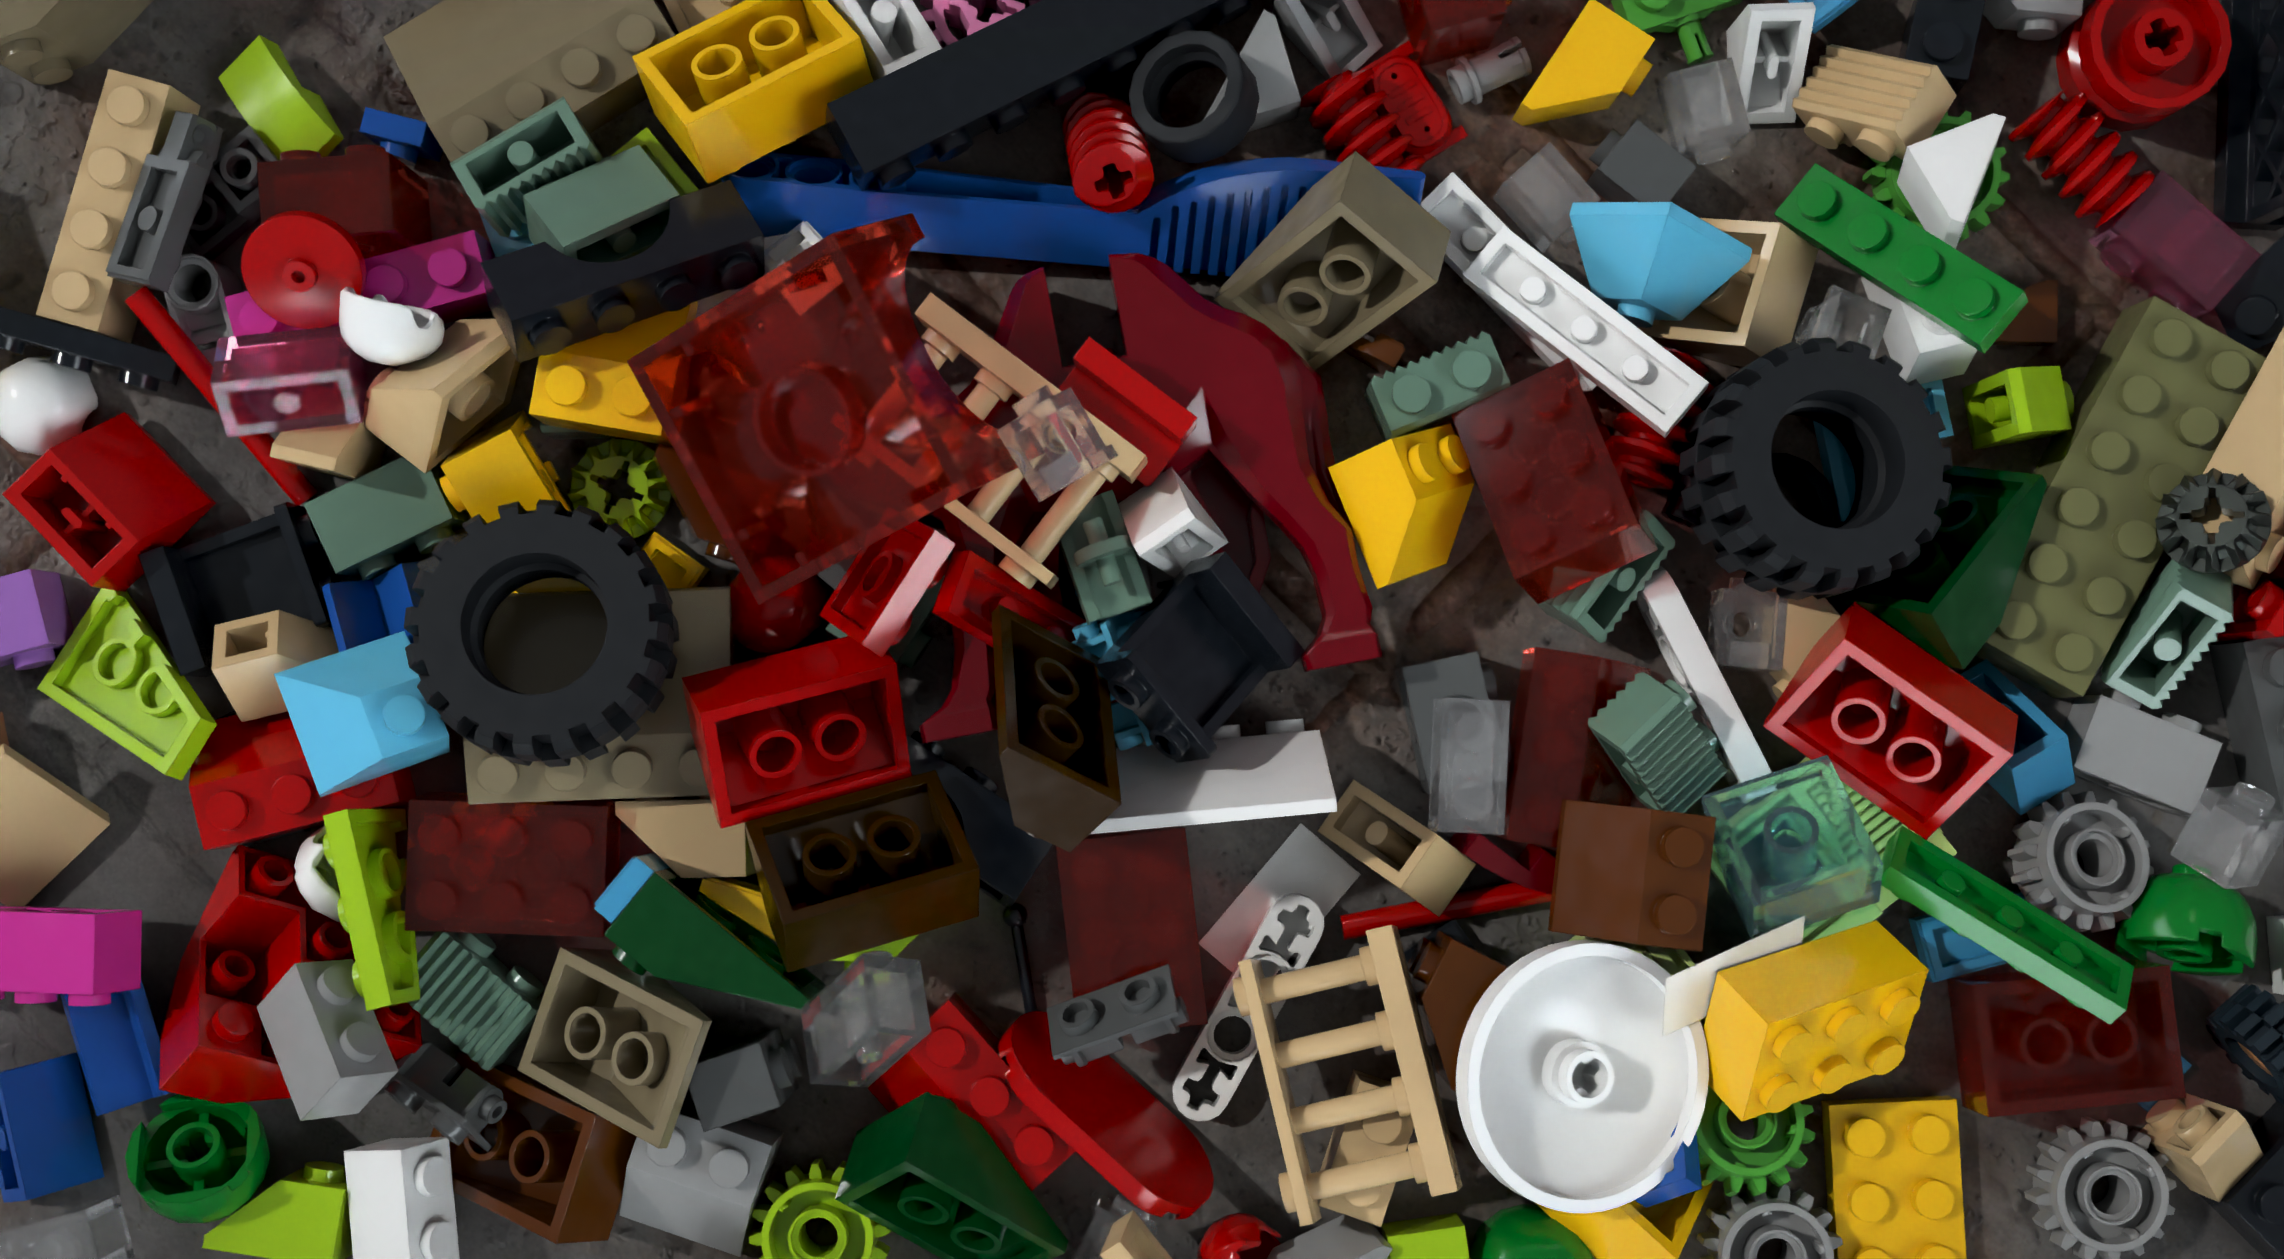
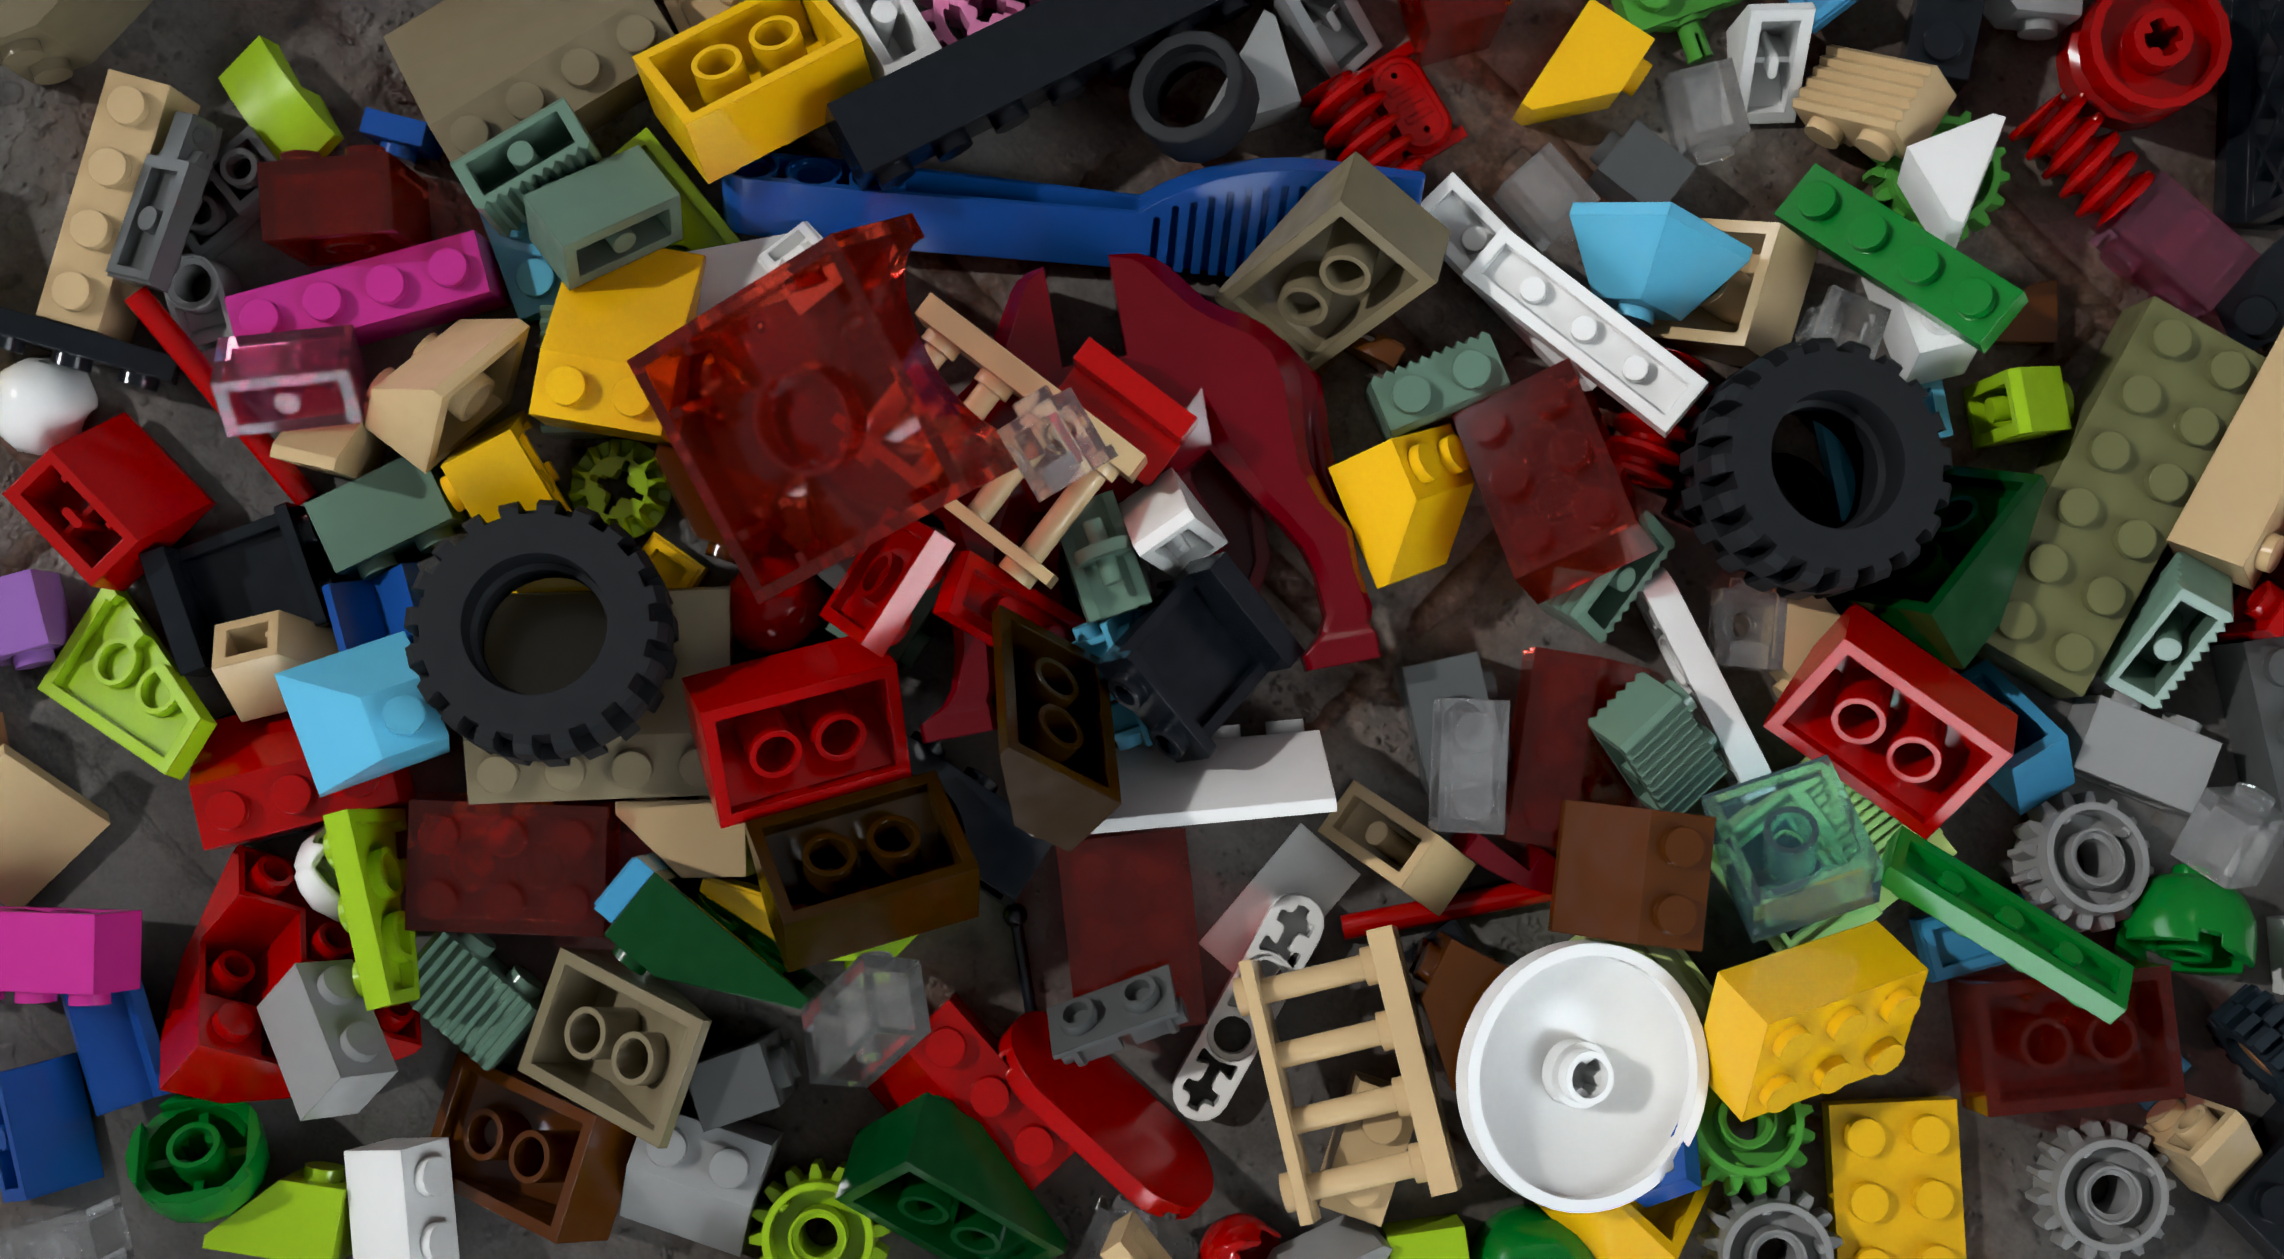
(300, 266): red piece -> none
(388, 330): white hair -> none
(457, 1109): dark grey hinge -> none
(557, 300): black arch -> none
(1107, 154): red piece -> none
(1488, 71): light grey pin -> none
(1690, 990): white sticker -> none
(2237, 539): pearl dark grey gear -> none

